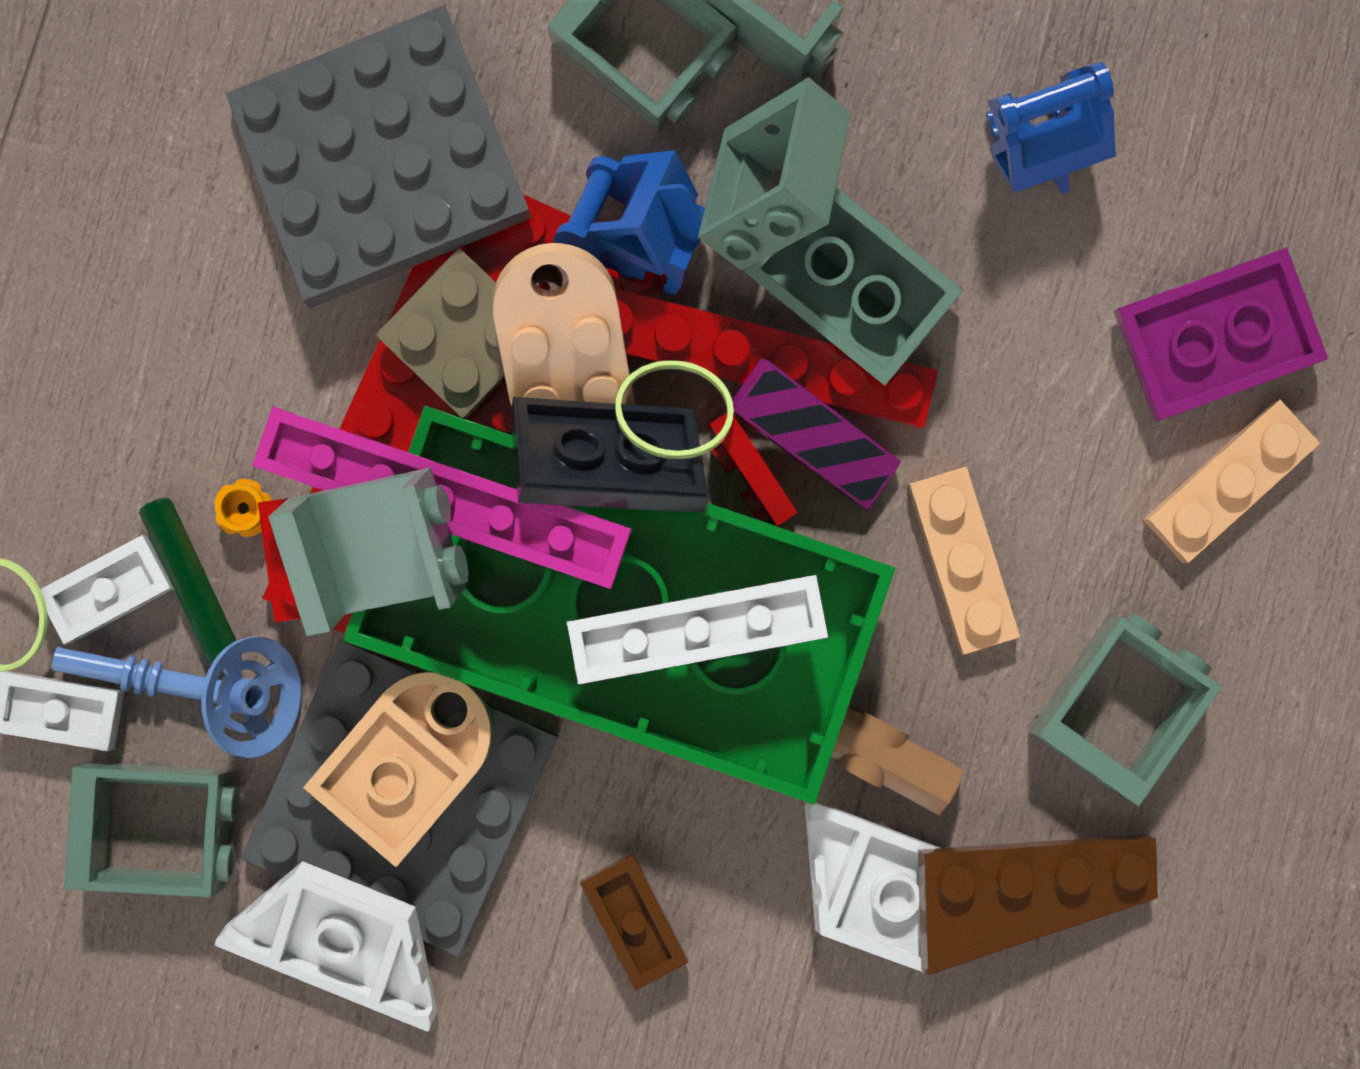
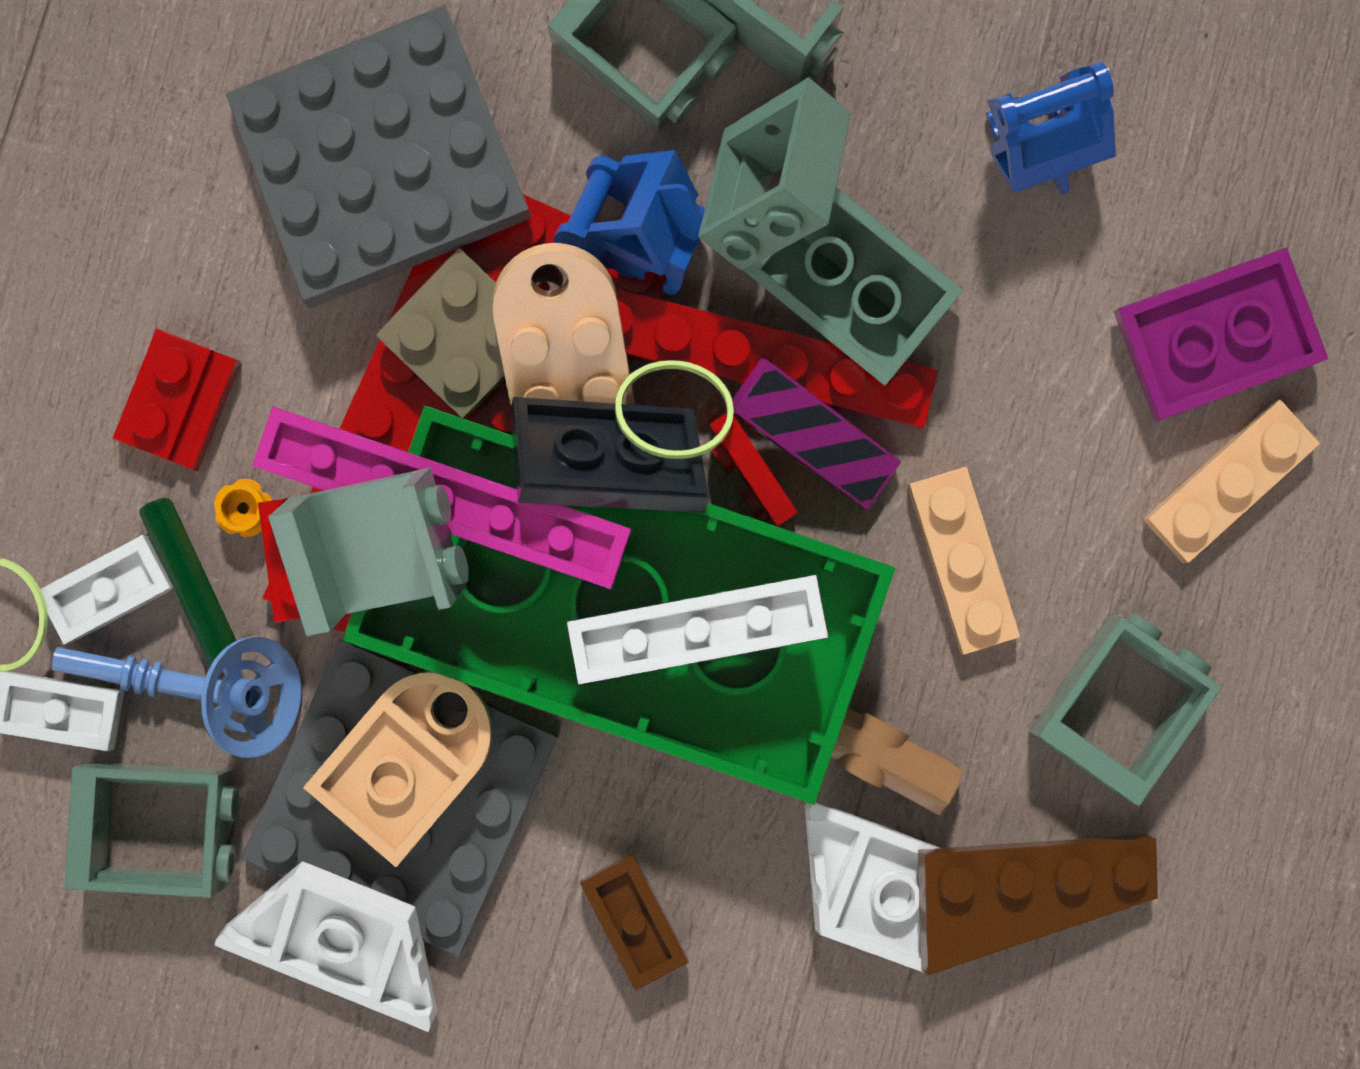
(176, 400): none -> red plate

